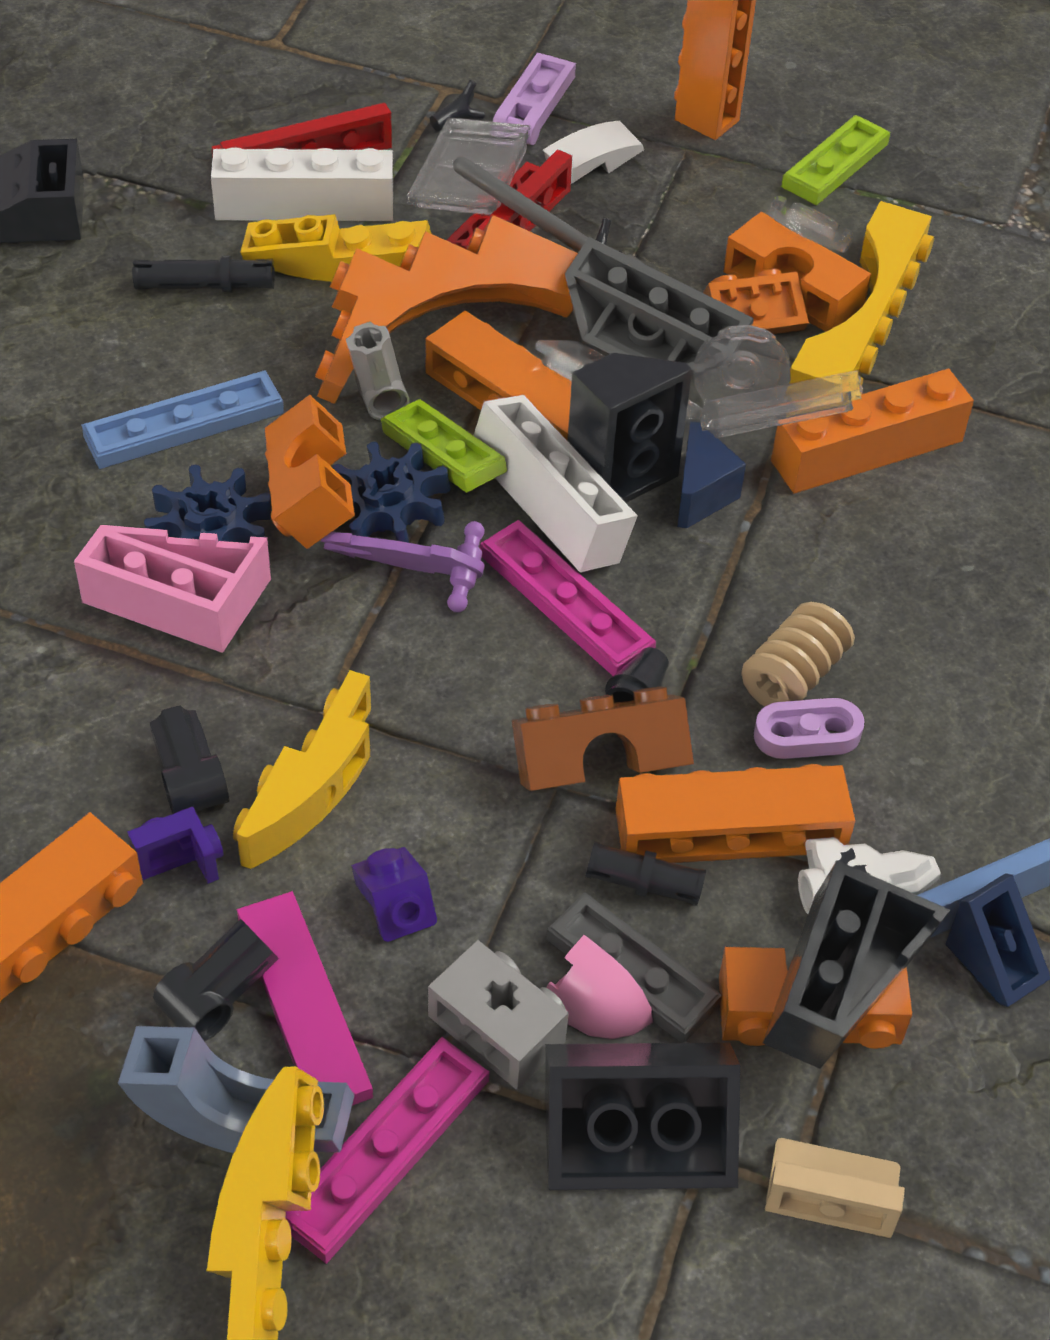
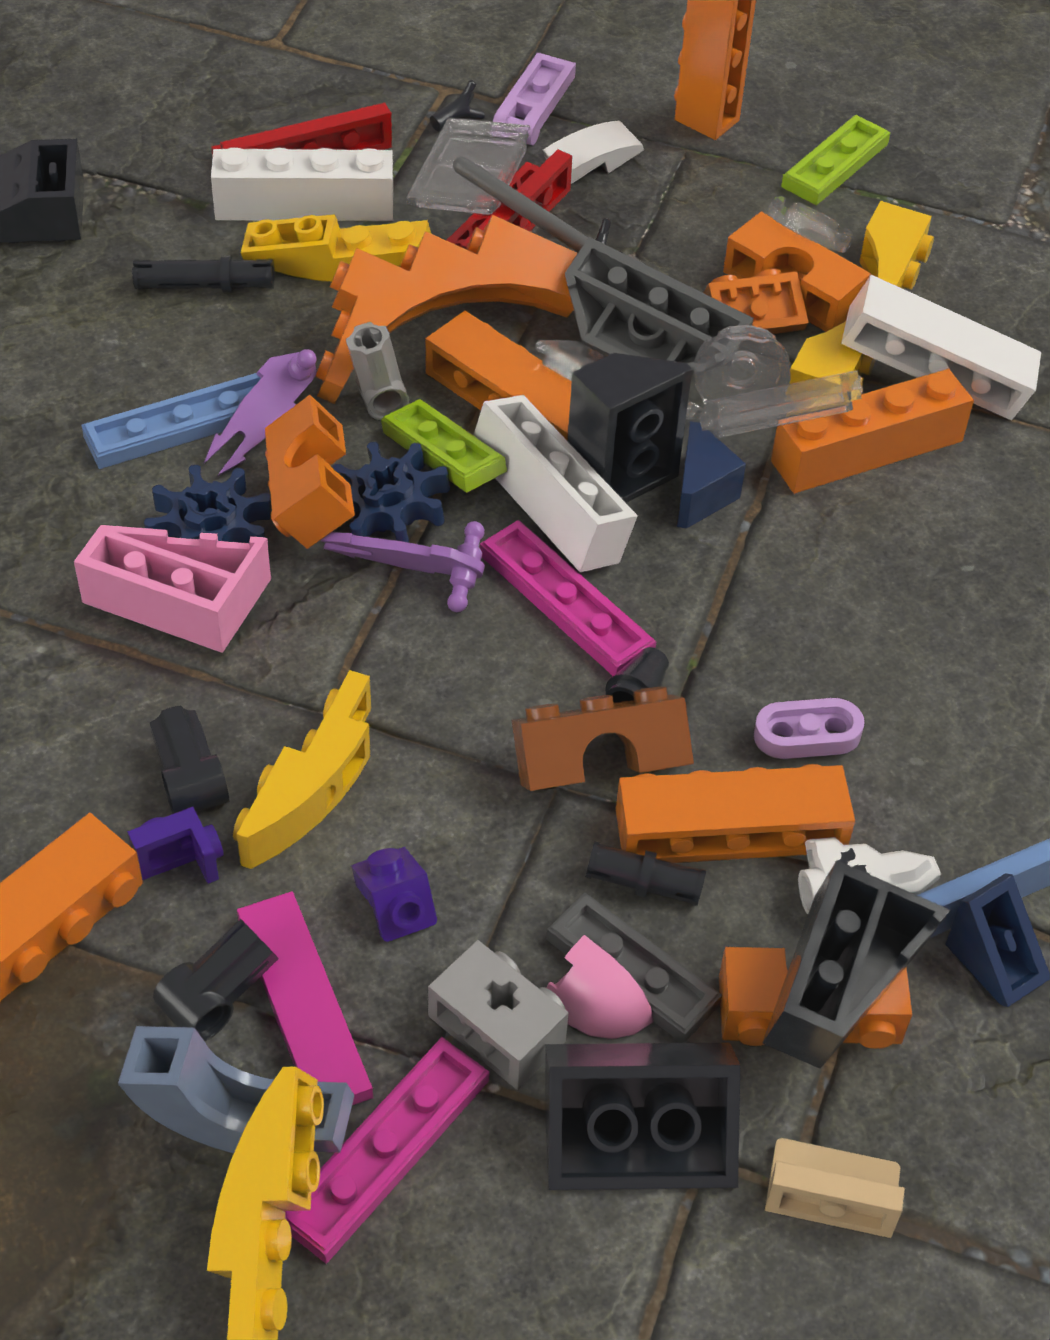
(280, 385): none -> medium lavender piece
(797, 654): tan piece -> none
(929, 338): none -> white brick

